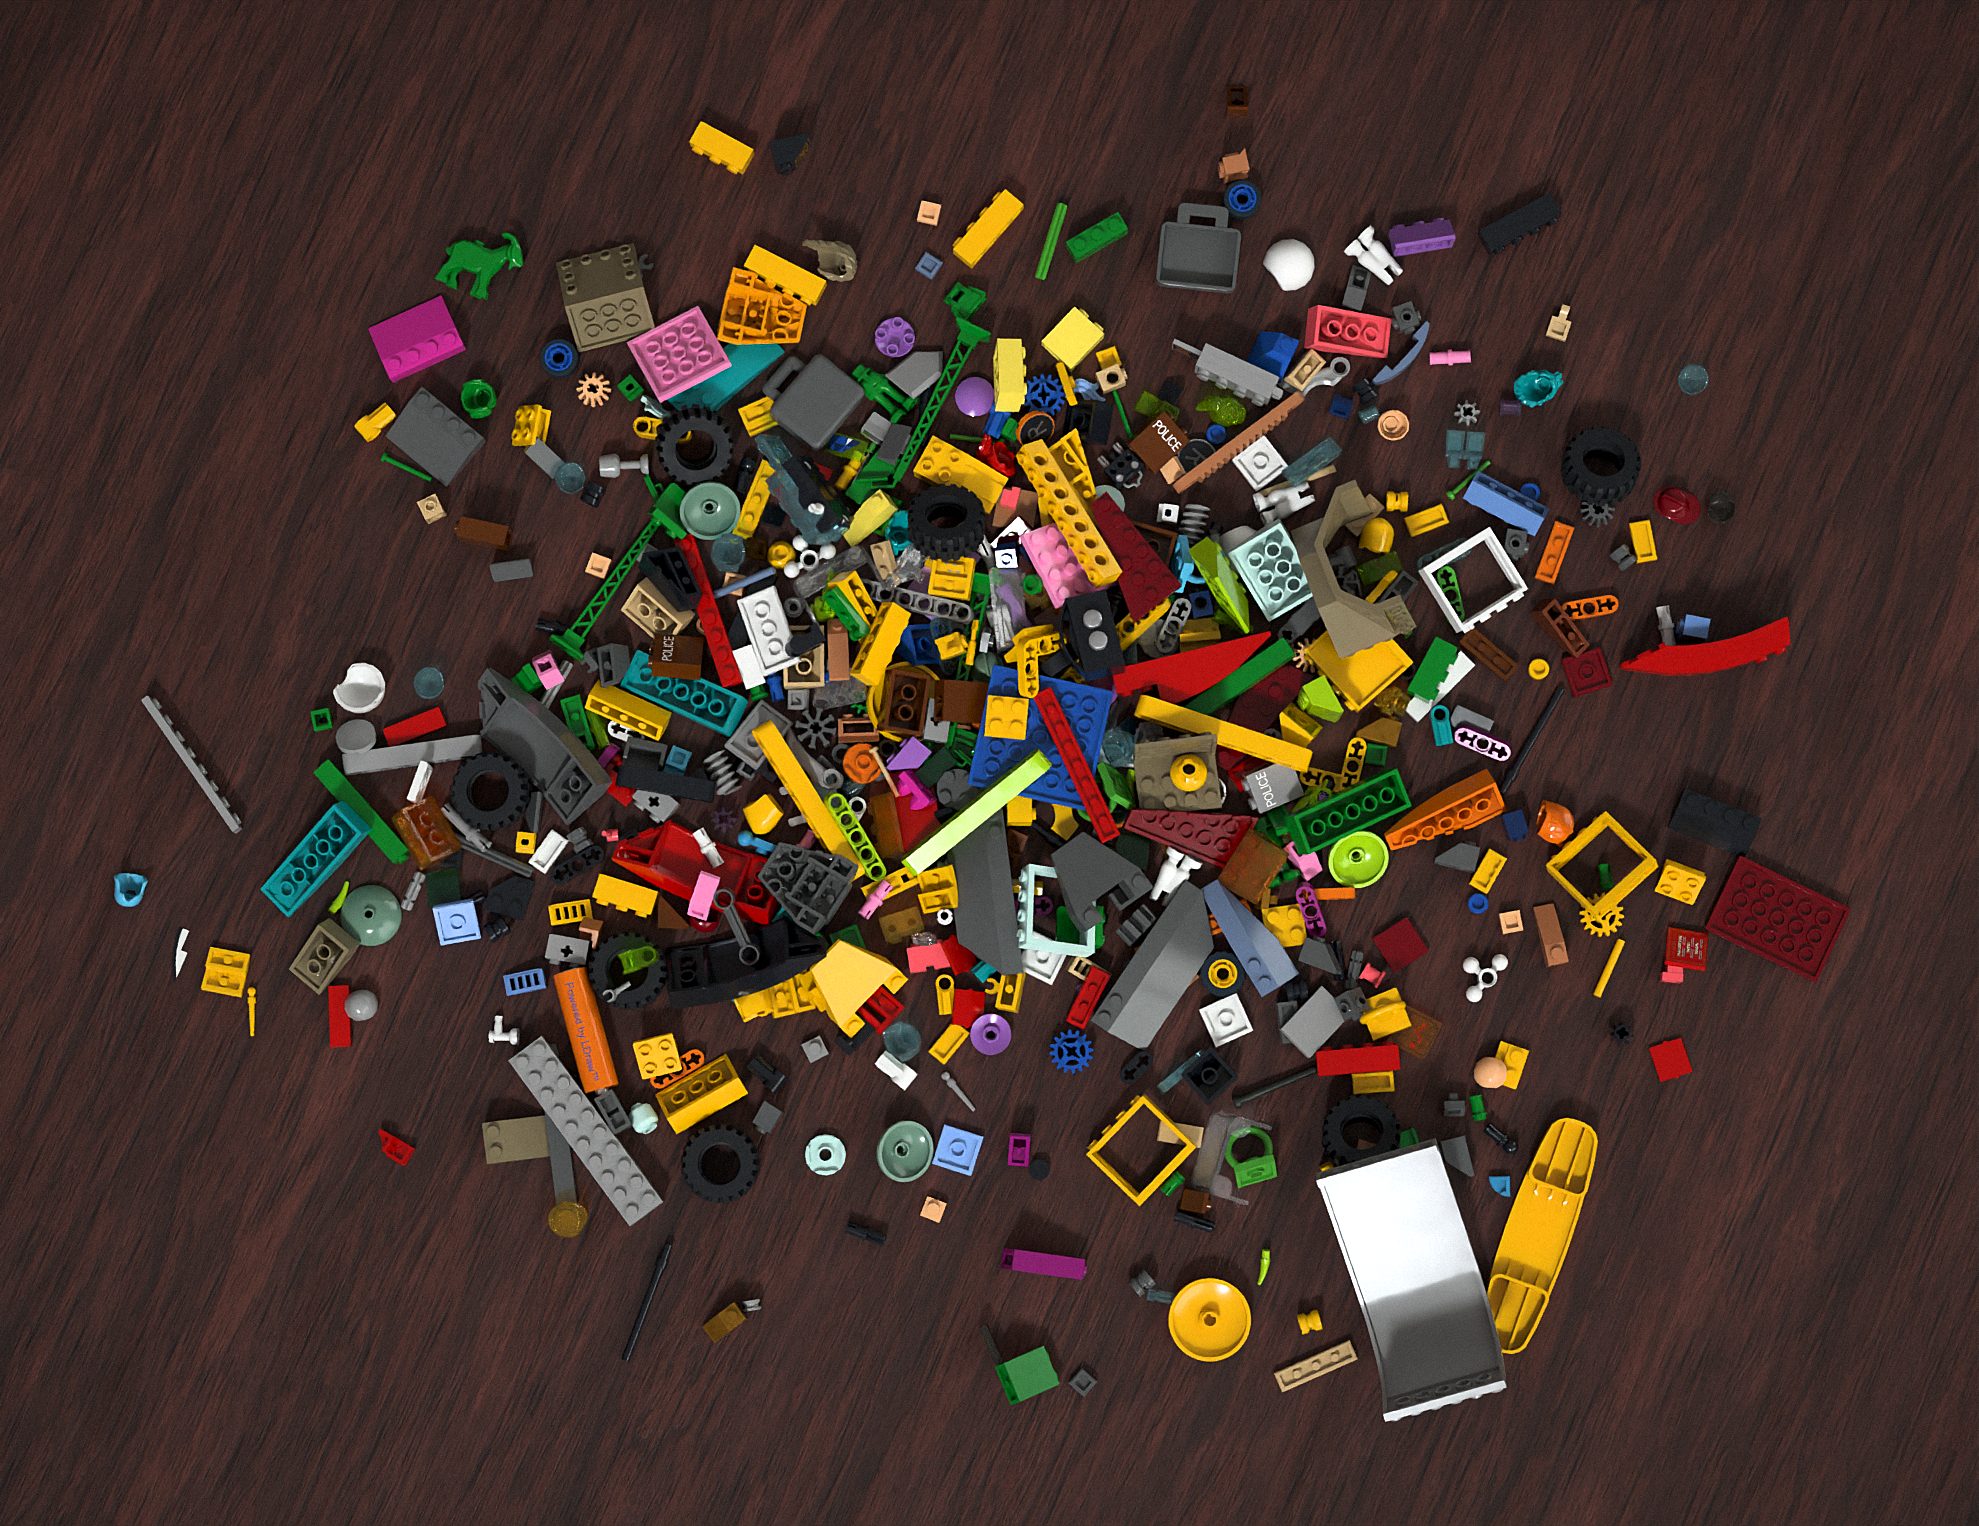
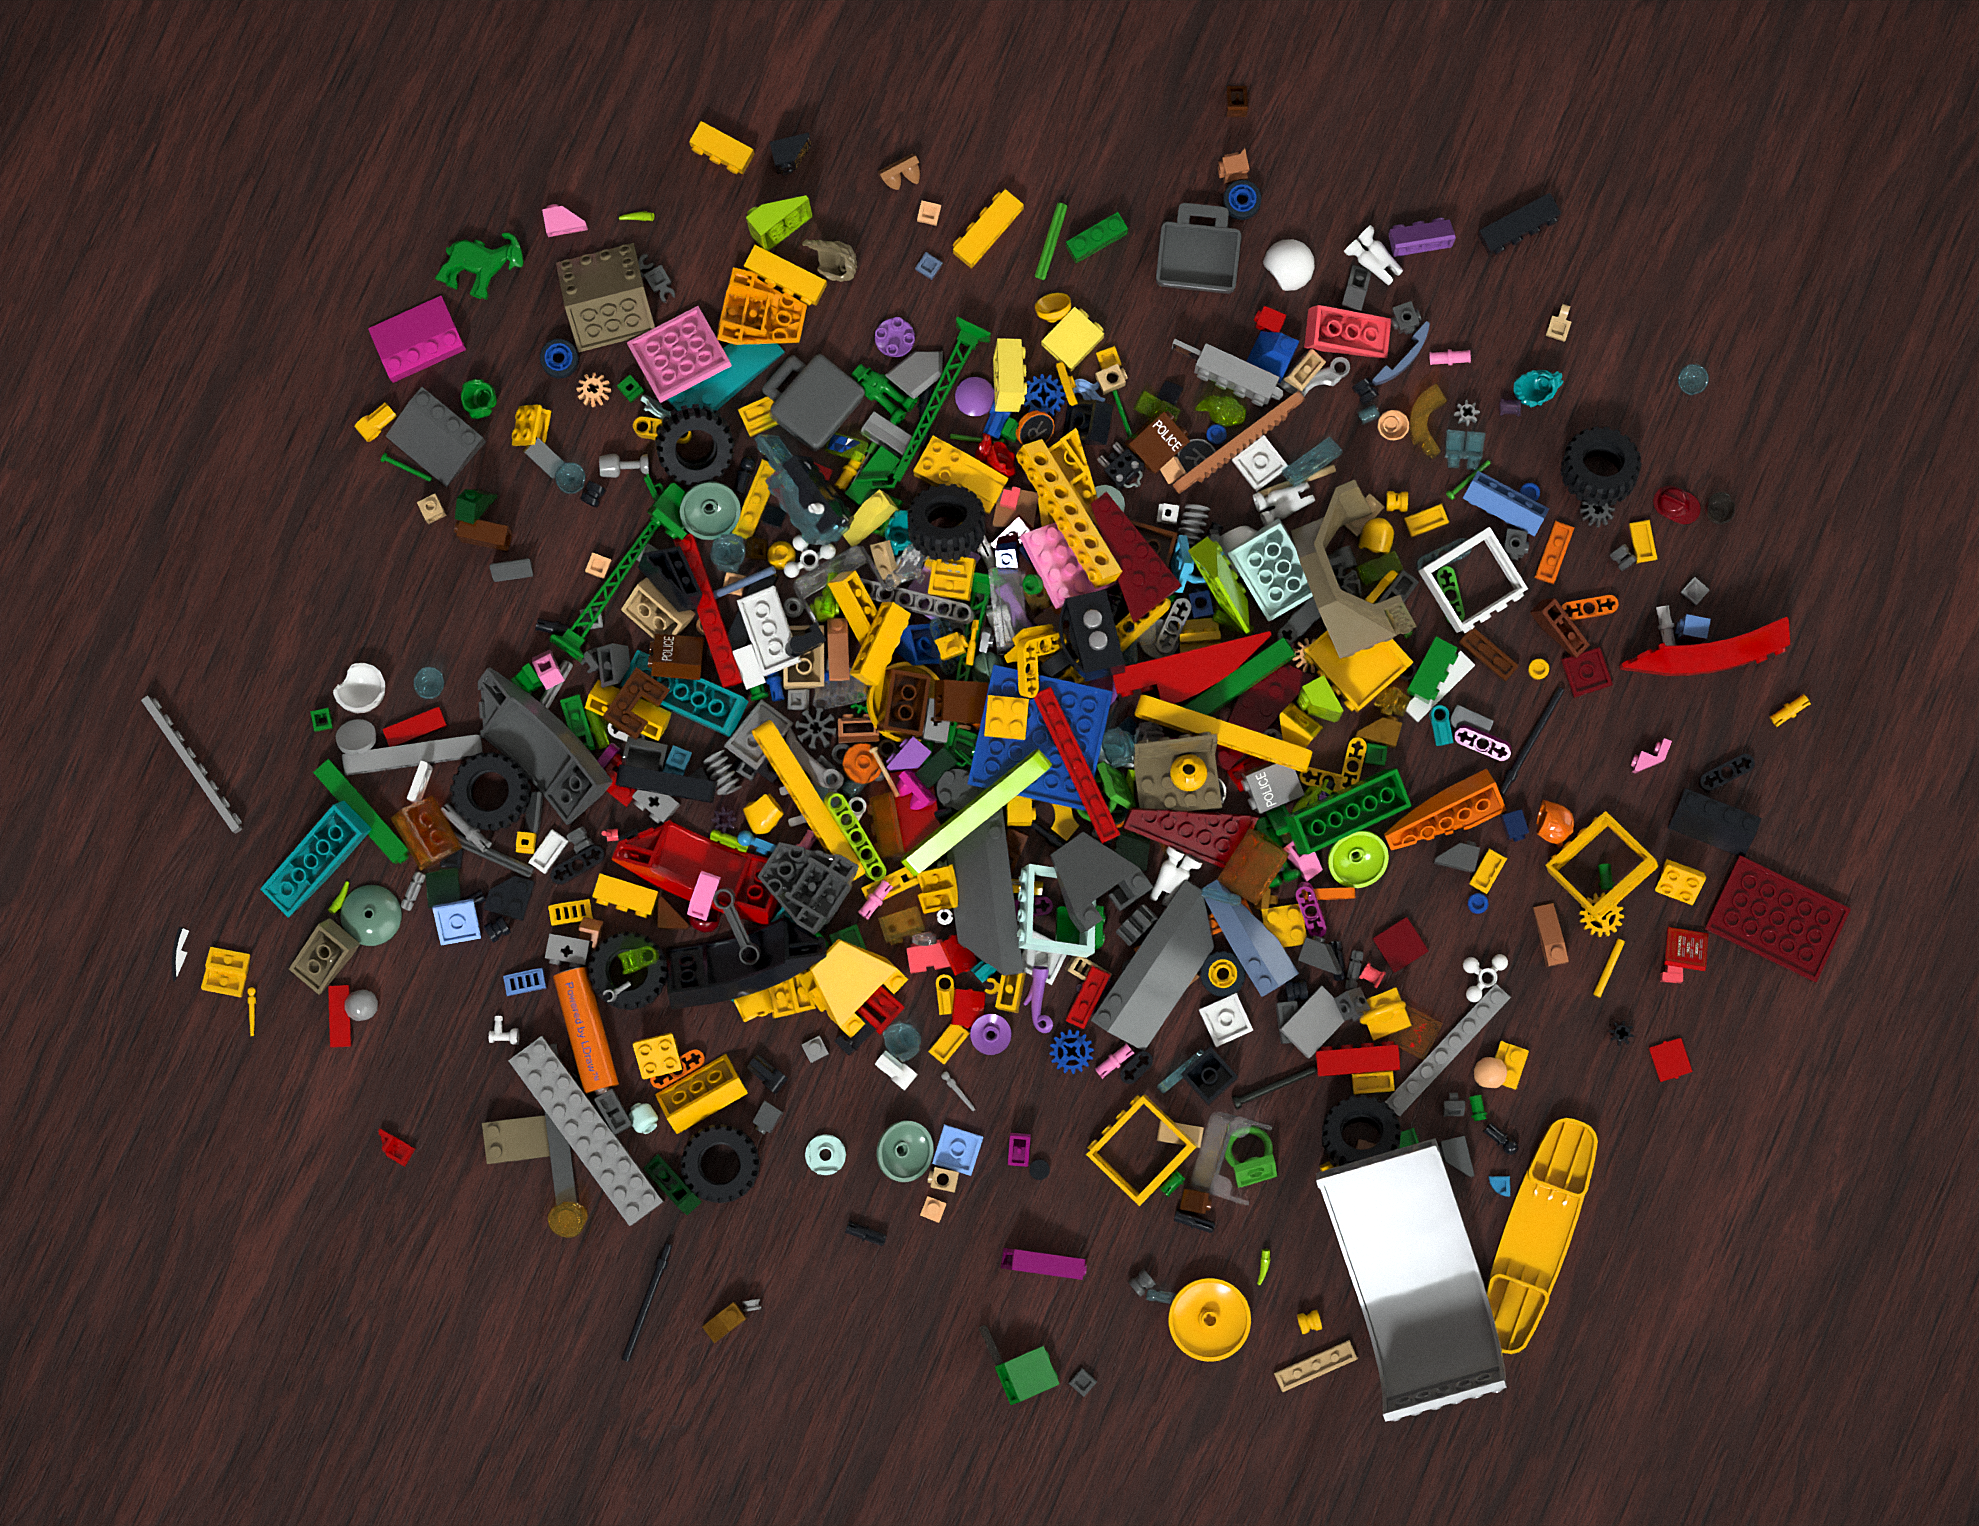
(126, 882): medium azure hair -> none
(473, 504): none -> dark green slope
(561, 221): none -> bright pink slope
(598, 623): none -> light grey tile
(620, 710): none -> reddish brown plate
(643, 216): none -> lime helmet
(659, 281): none -> dark grey plate
(672, 1185): none -> dark green slope
(708, 848): white pin -> none
(727, 839): none -> lime axle
(777, 220): none -> lime slope
(846, 613): green plate -> none
(893, 443): dark grey slope -> none
(906, 165): none -> medium nougat tile
(950, 1186): none -> tan brick
(967, 303): green piece -> none
(1035, 995): none -> medium lavender plant
(1053, 307): none -> yellow piece
(1114, 1060): none -> bright pink pin
(1221, 896): none -> clear light blue axle
(1269, 320): none -> red brick
(1341, 406): dark blue tile -> none
(1425, 404): none -> clear yellow arch
(1447, 1050): none -> light grey plate
(1511, 922): light nougat plate -> none
(1645, 760): none -> bright pink slope
(1695, 591): none -> light grey tile
(1742, 770): none -> black beam
(1790, 710): none -> yellow pin

